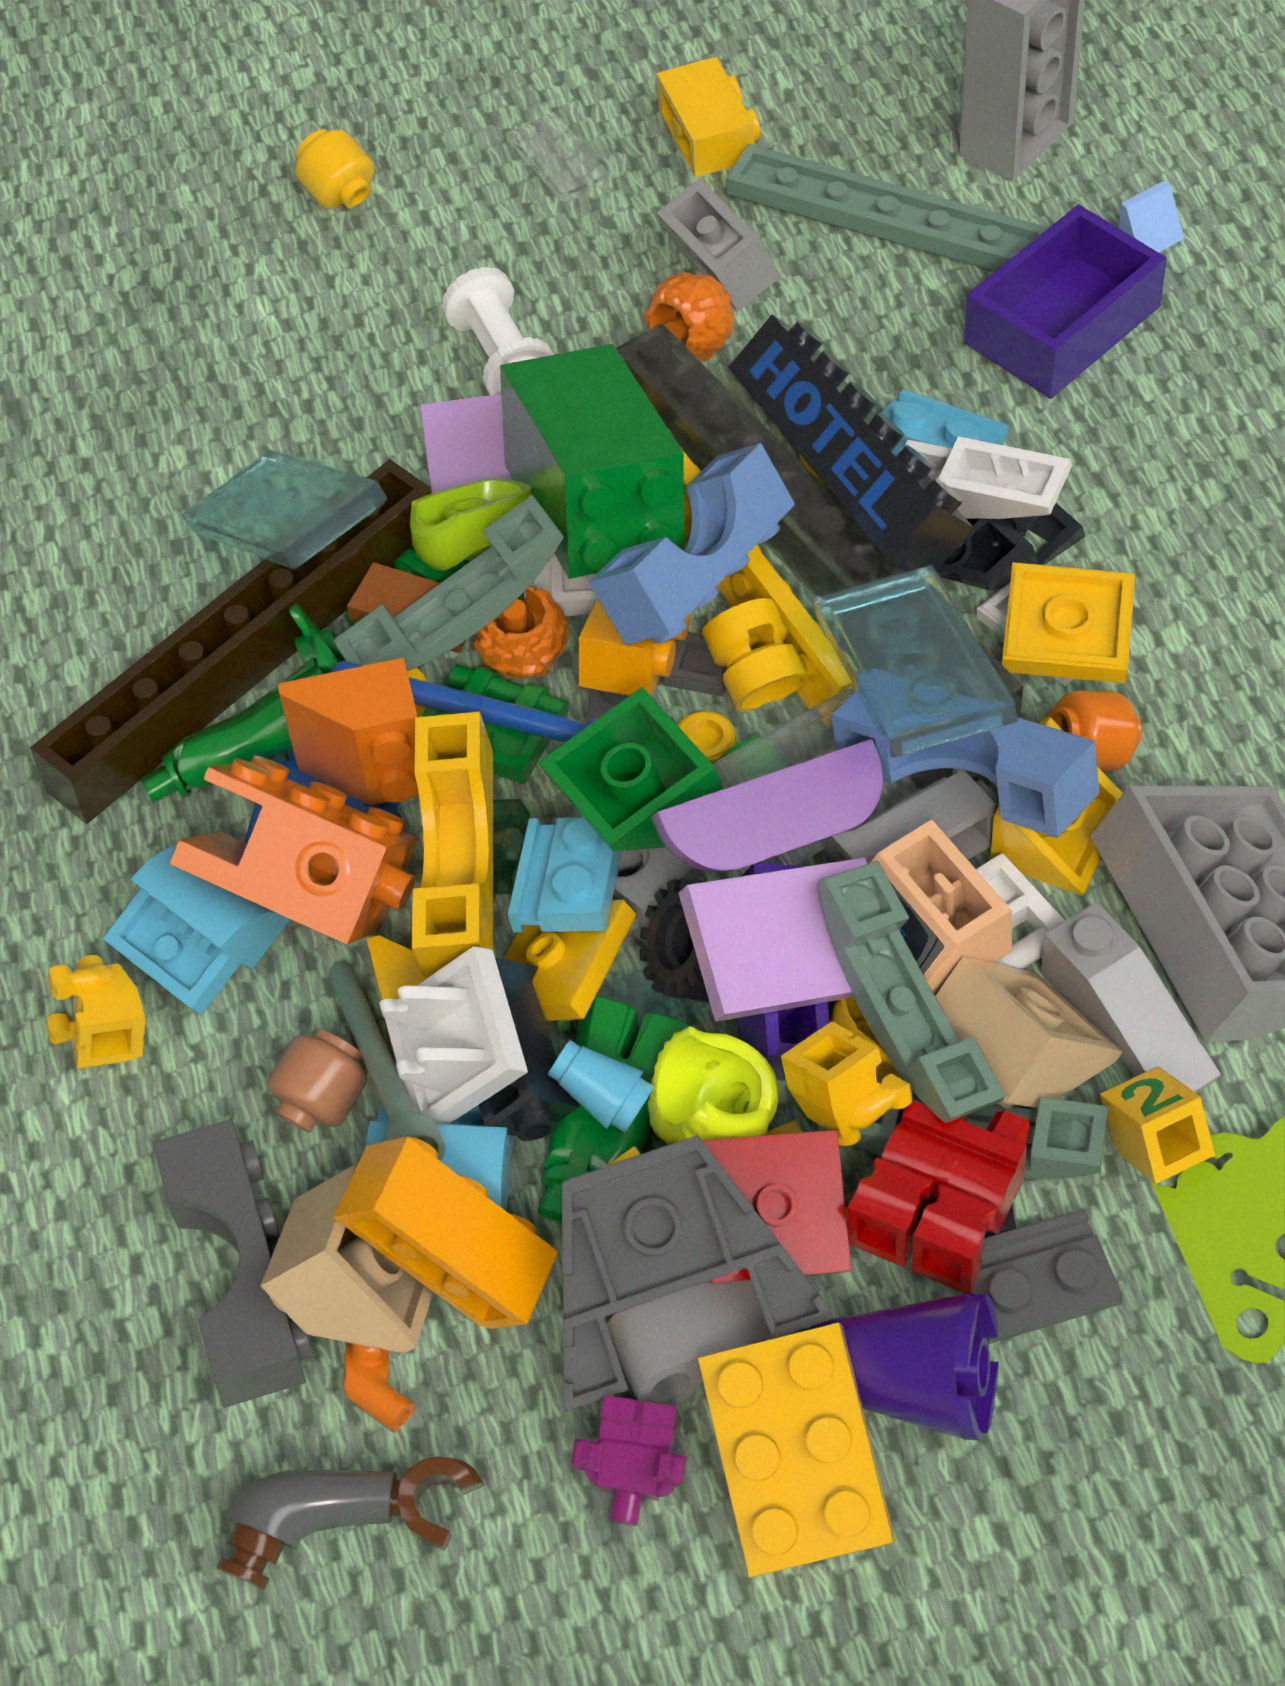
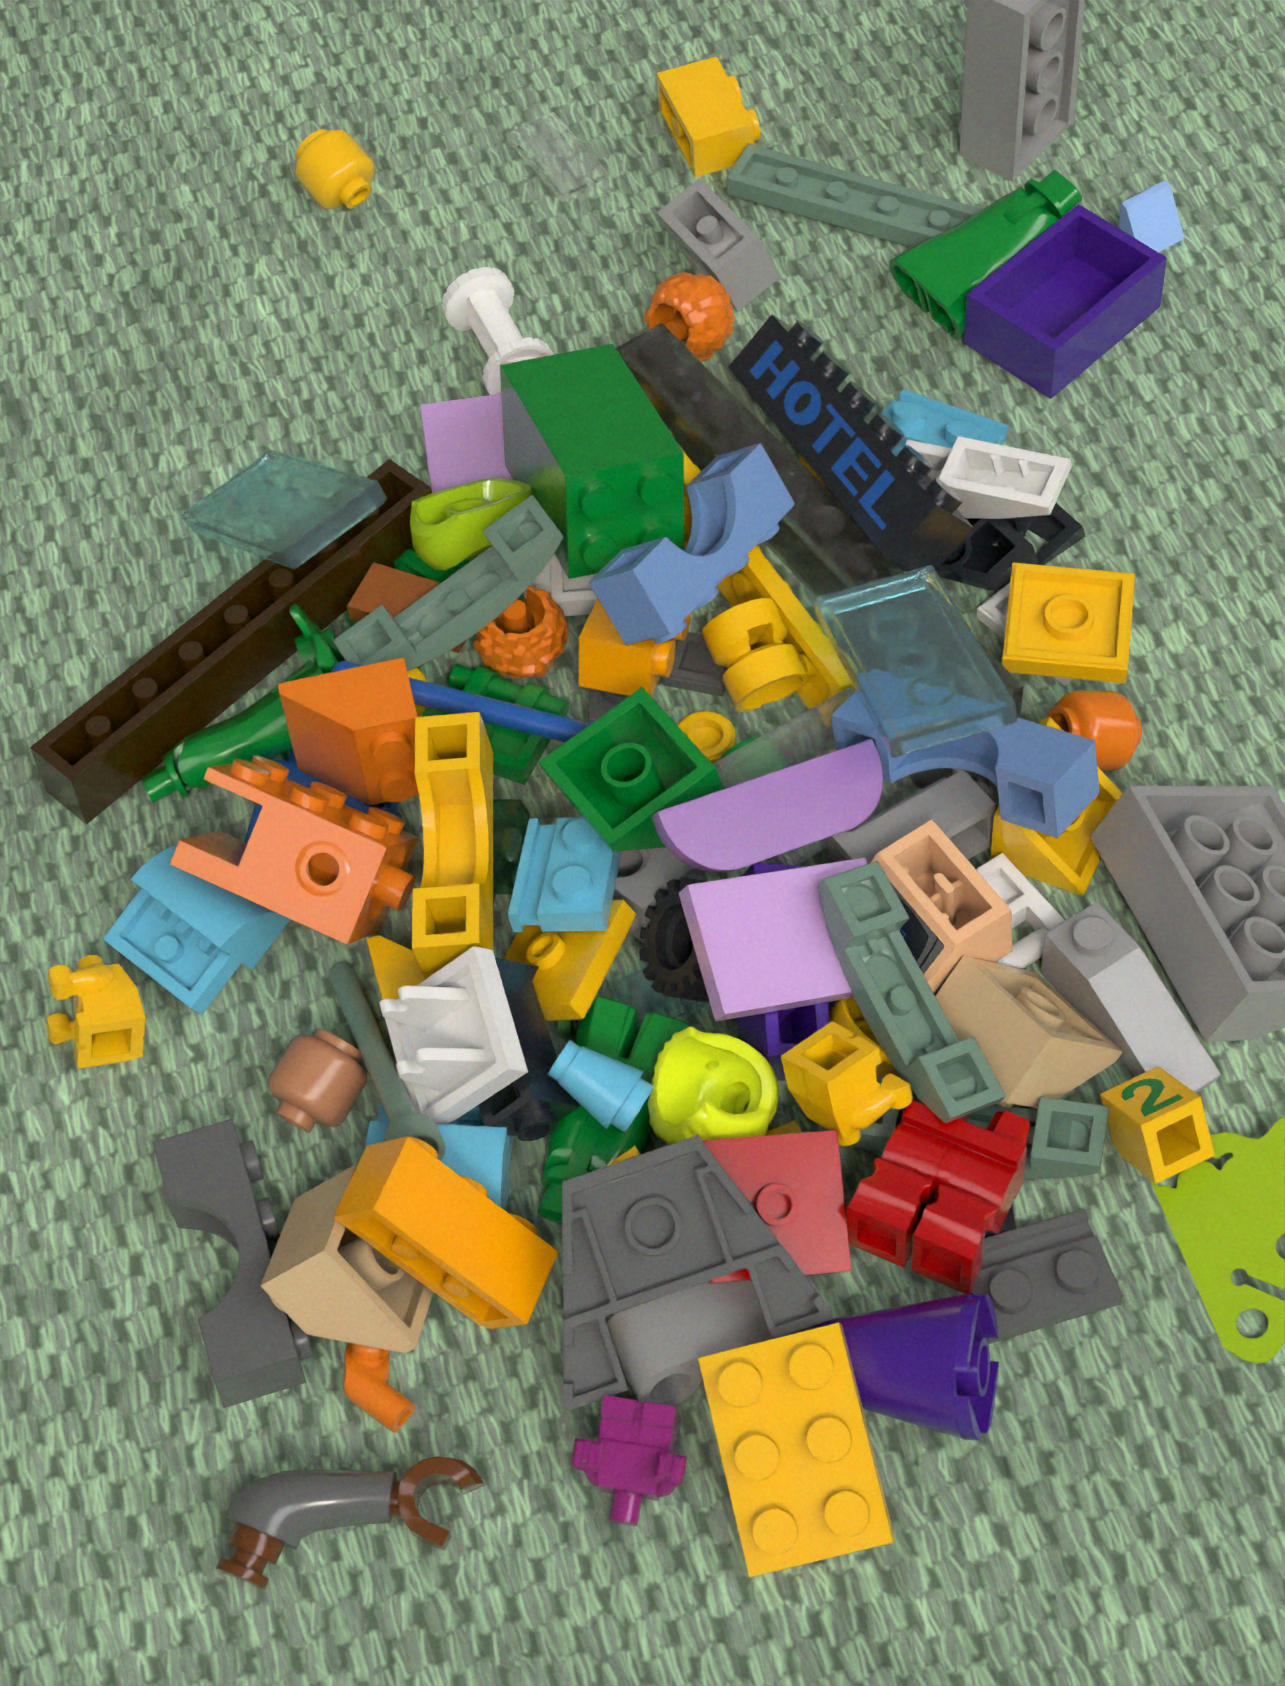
(956, 261): none -> green piece

